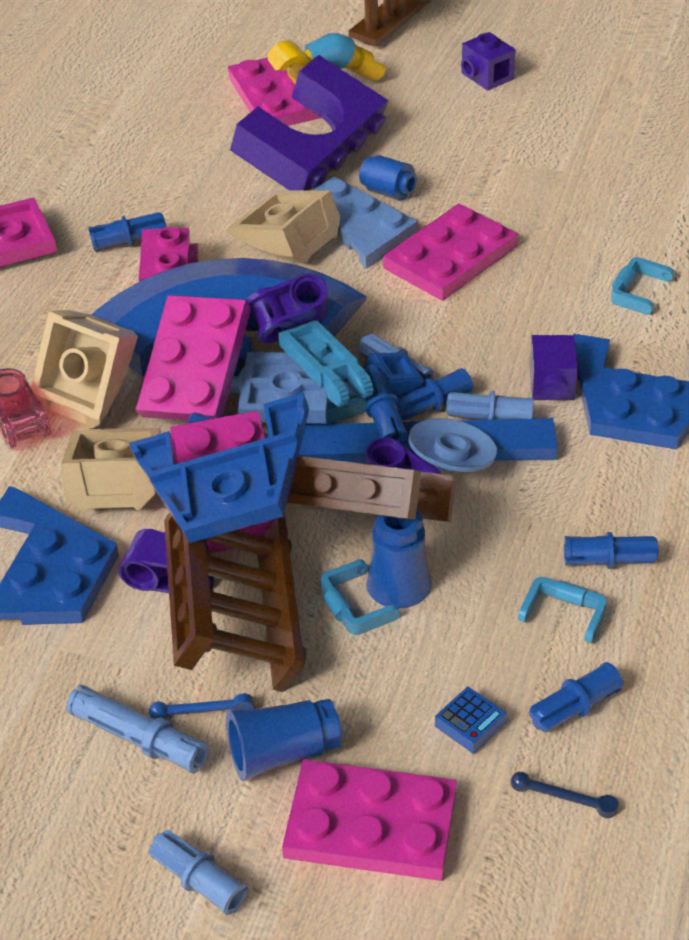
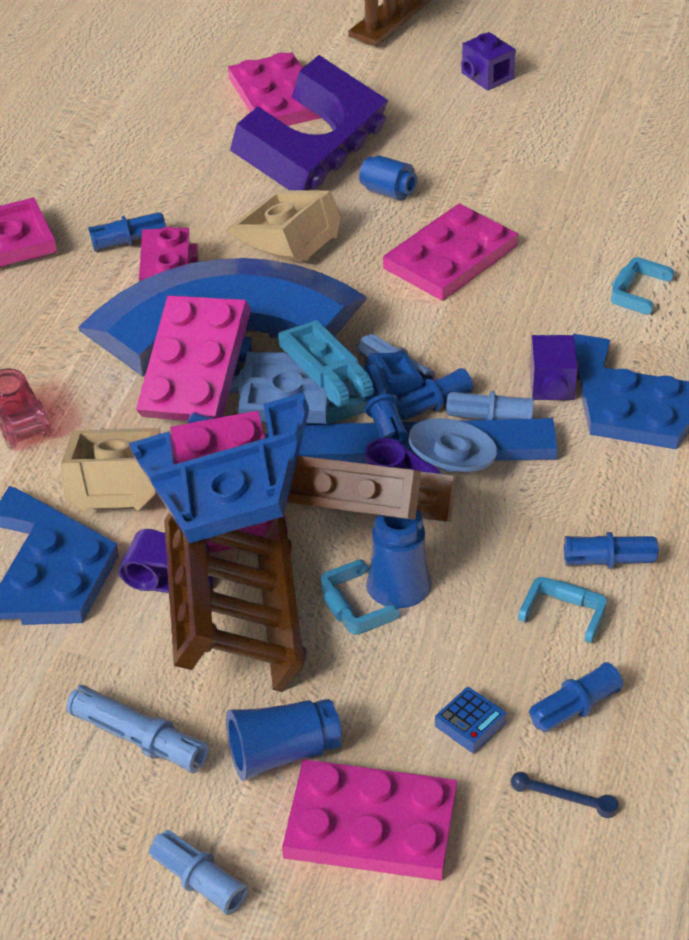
(81, 366): tan slope -> none
(240, 701): blue hinge -> none
(285, 305): dark purple piece -> none
(334, 47): yellow piece -> none
(368, 223): medium blue wing -> none

